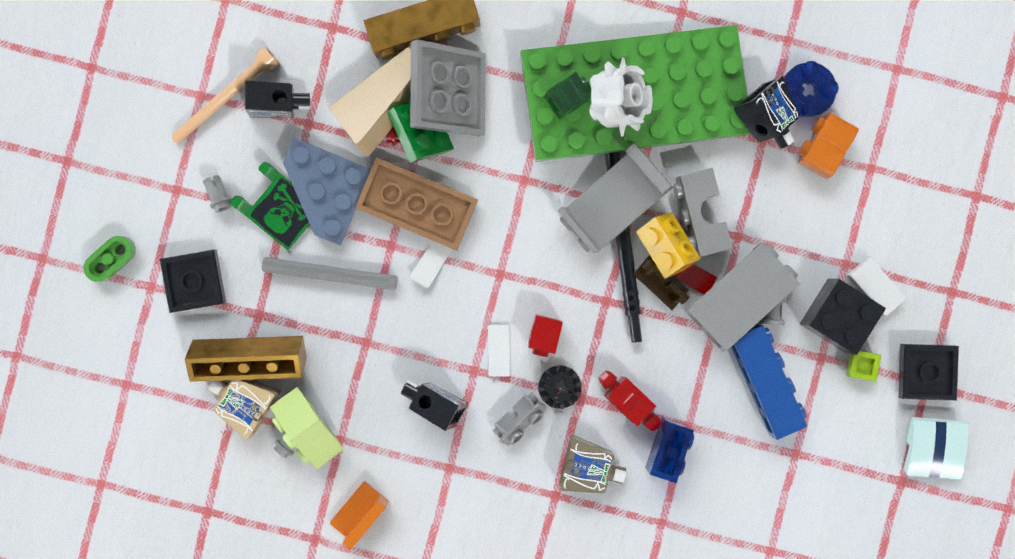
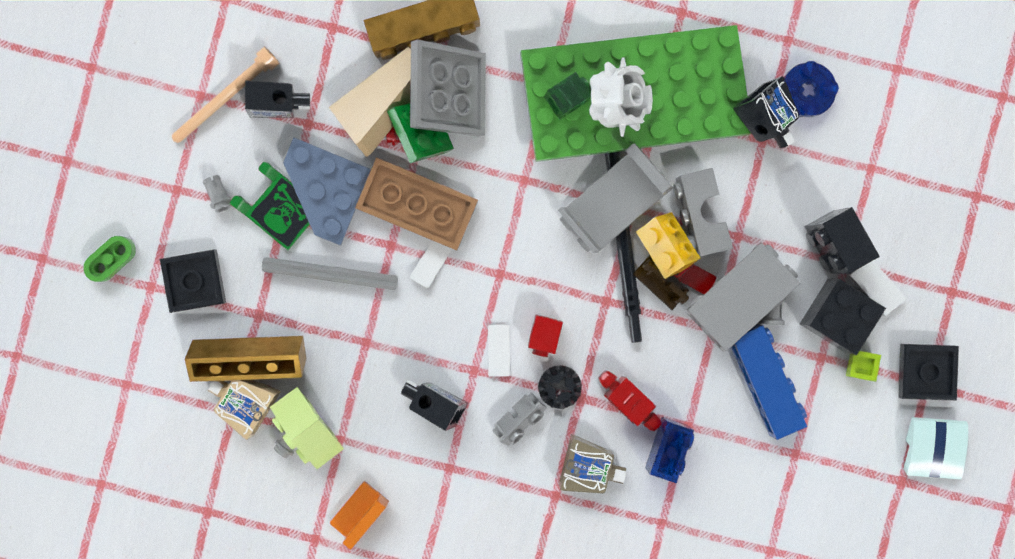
(828, 145): orange brick -> none
(841, 241): none -> black brick

